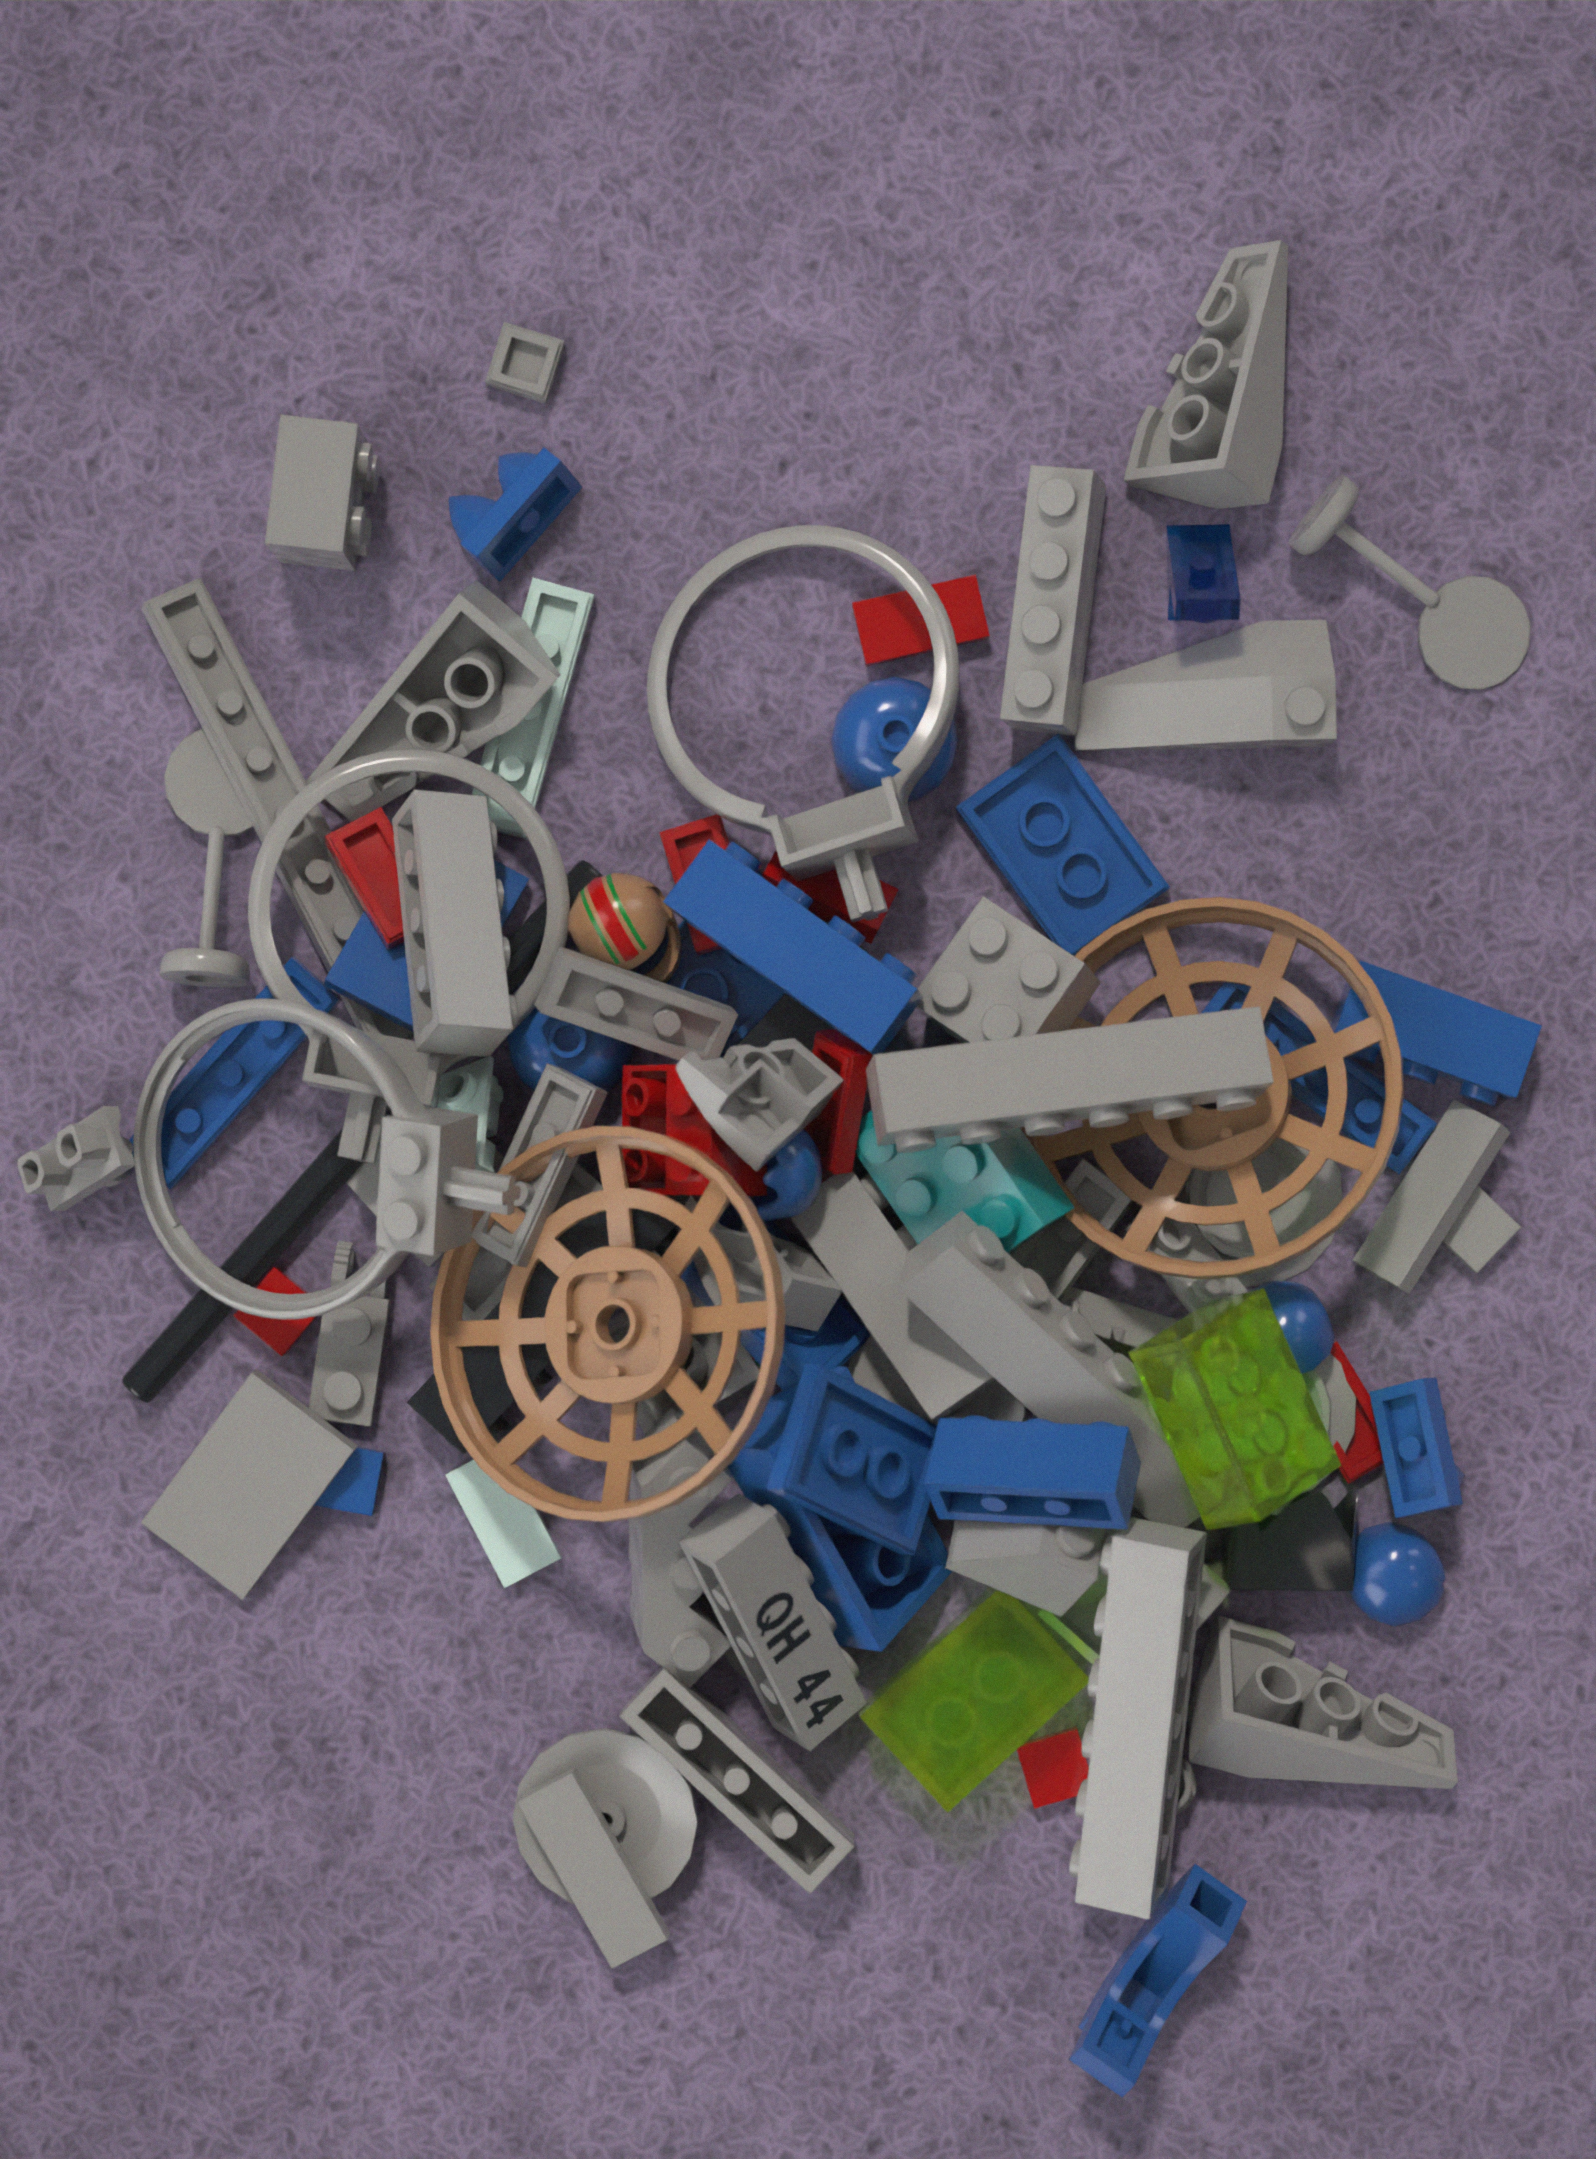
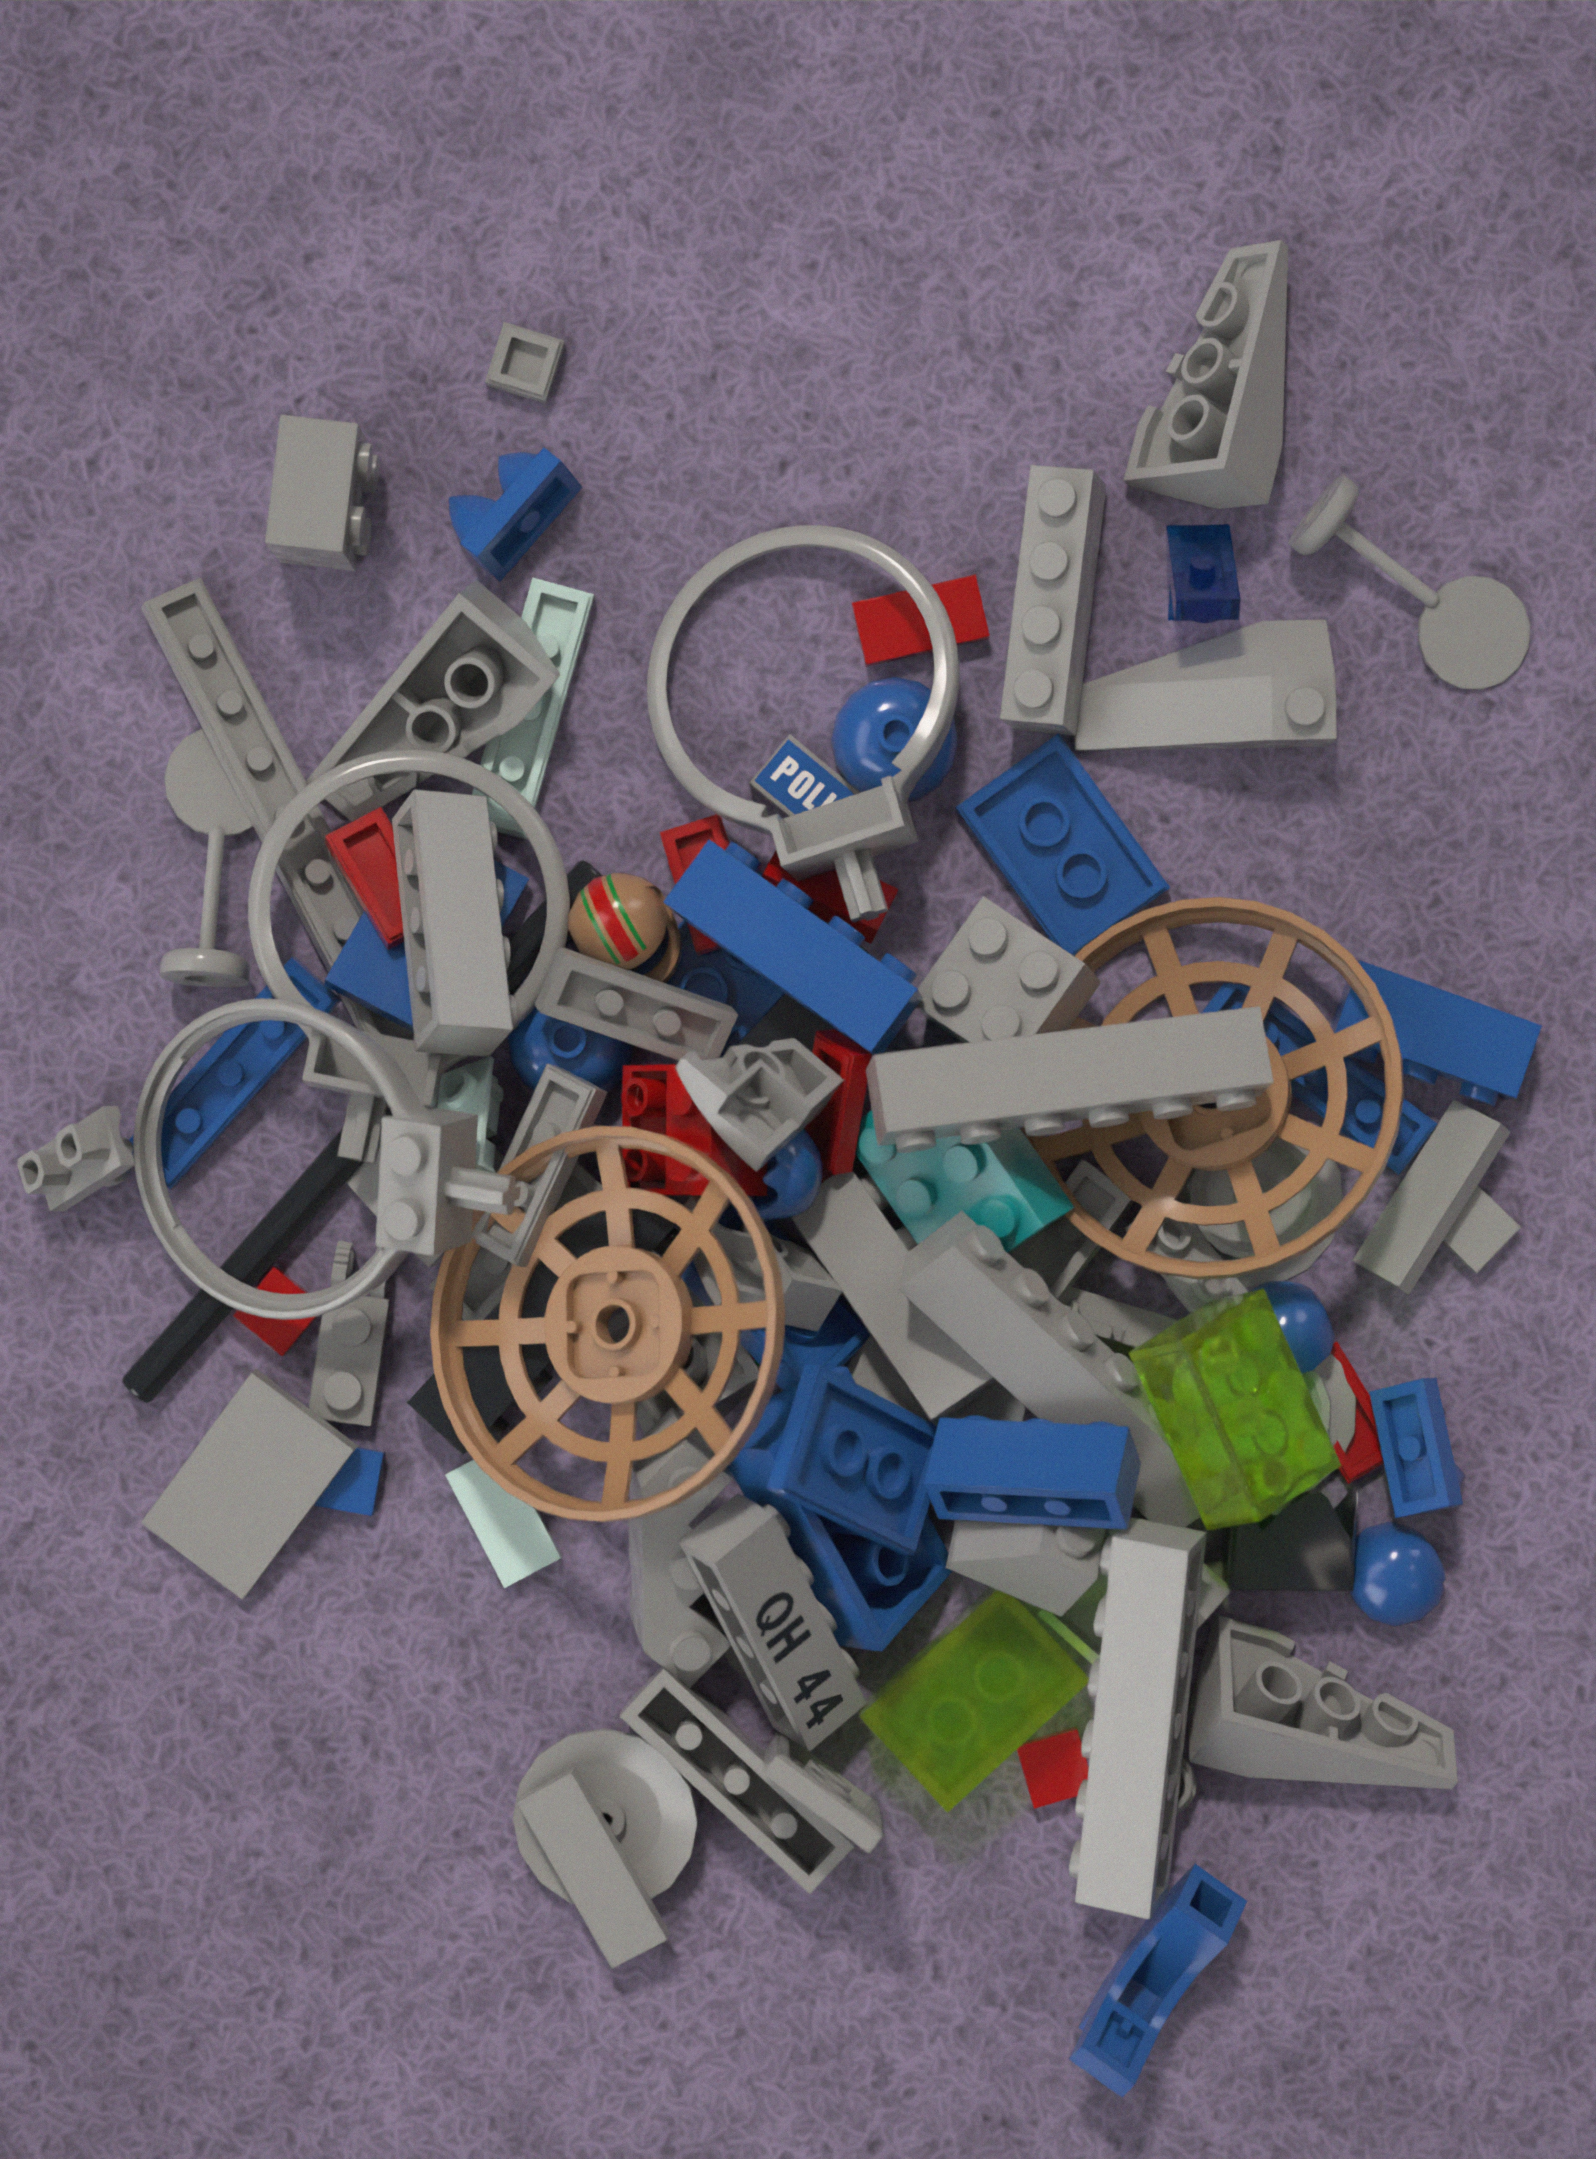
(799, 780): none -> tile
(823, 1791): none -> light grey tile

